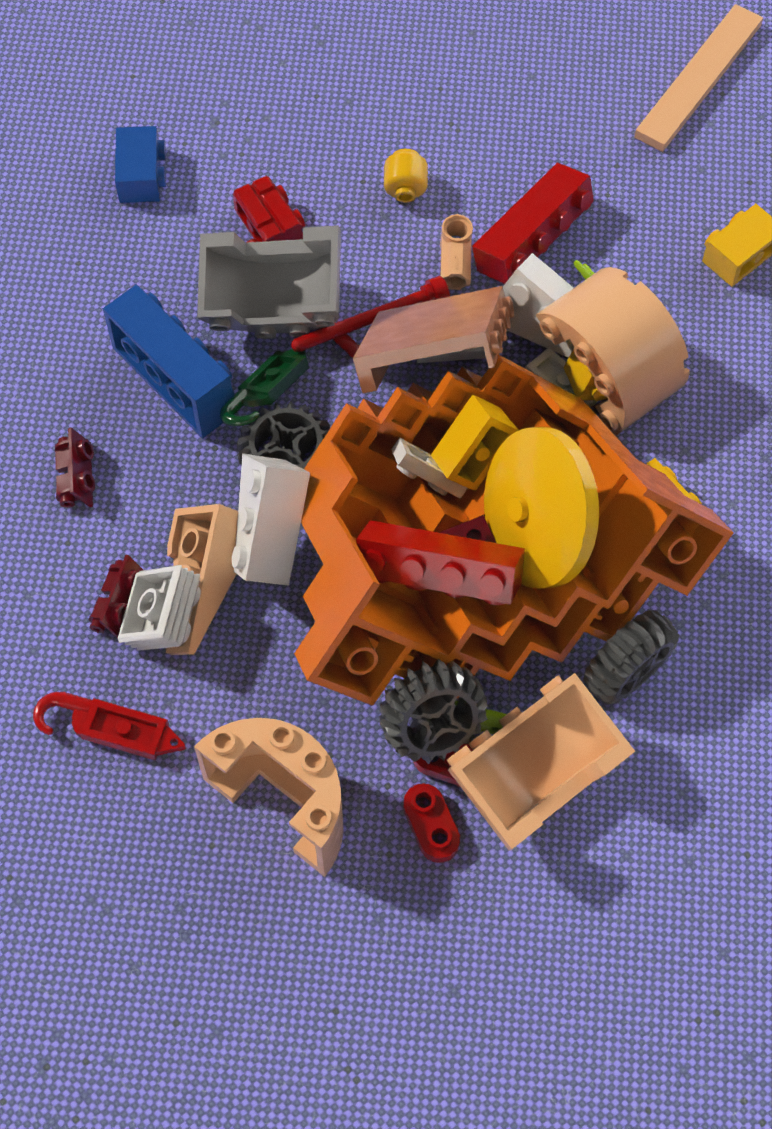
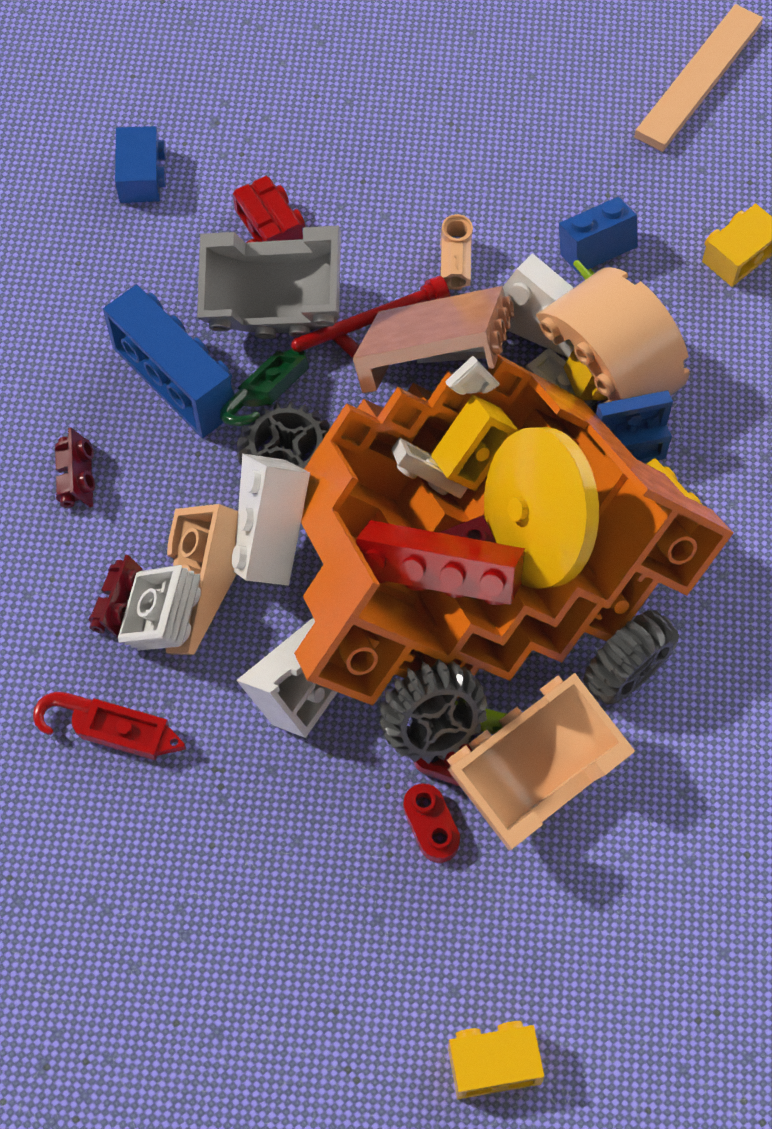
(282, 689): none -> white wedge
(293, 764): light nougat cylinder -> none
(405, 174): yellow head -> none
(472, 378): none -> white tile
(495, 1060): none -> yellow brick
(533, 222): red brick -> none
(599, 234): none -> blue brick
(640, 424): none -> blue slope

